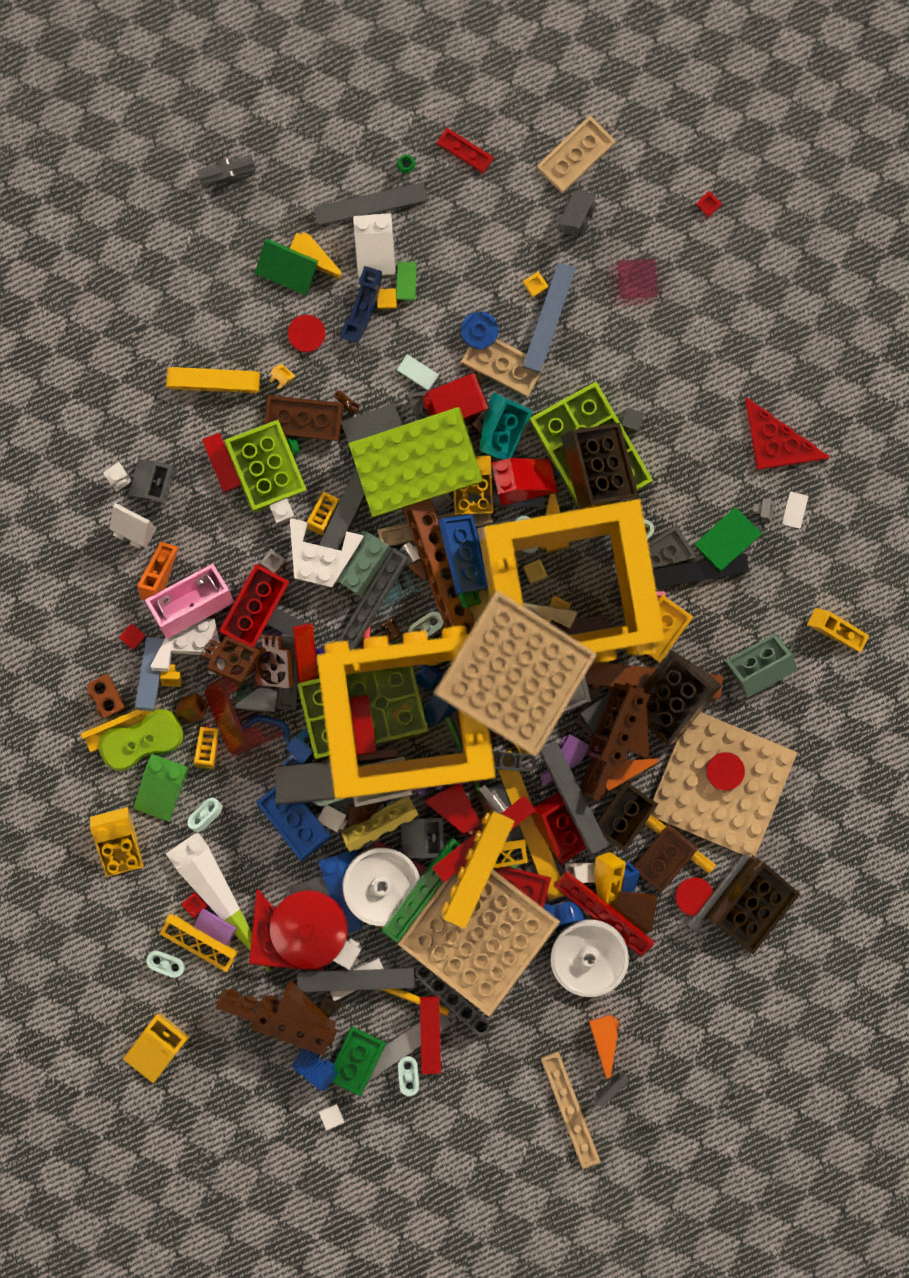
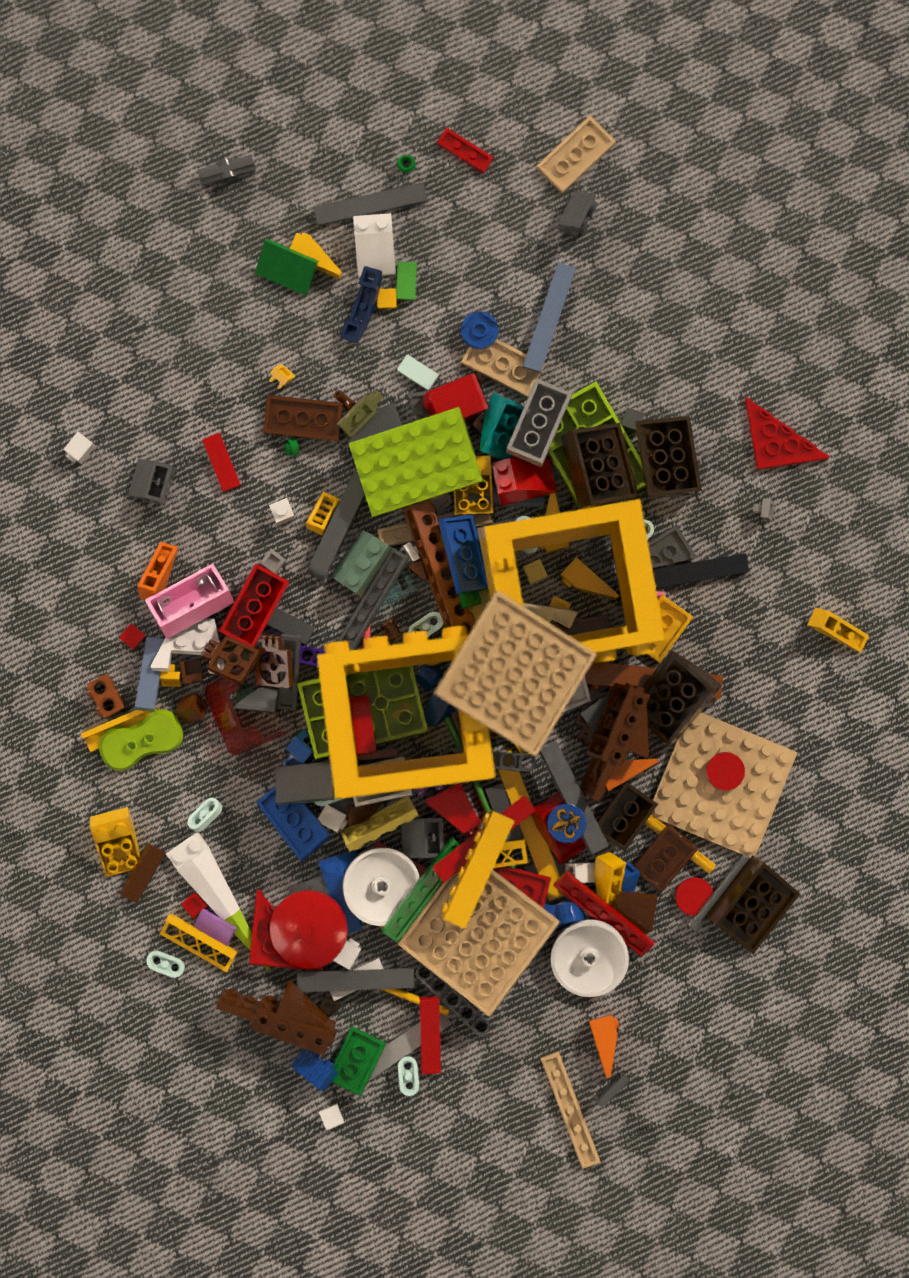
(78, 448): none -> white brick
(117, 477): white brick -> none
(131, 526): white slope -> none
(142, 873): none -> reddish brown tile
(156, 1047): yellow slope -> none
(161, 787): bright green slope -> none
(192, 671): none -> reddish brown panel
(202, 763): yellow slope -> none
(213, 380): yellow beam -> none
(265, 466): lime slope -> none
(272, 721): blue animal -> none
(305, 652): red tile -> none
(306, 333): red tile -> none
(319, 563): white wing -> none
(360, 413): none -> olive hinge
(492, 800): light grey hinge -> none
(535, 284): yellow tile -> none
(539, 422): none -> light grey brick
(567, 823): none -> blue tile
(573, 751): medium lavender slope -> none
(583, 579): none -> yellow slope
(637, 278): clear pink tile -> none
(668, 457): none -> dark brown slope
(708, 204): red tile -> none
(727, 539): green tile -> none
(761, 665): sand green slope -> none
(795, 510): white sticker -> none

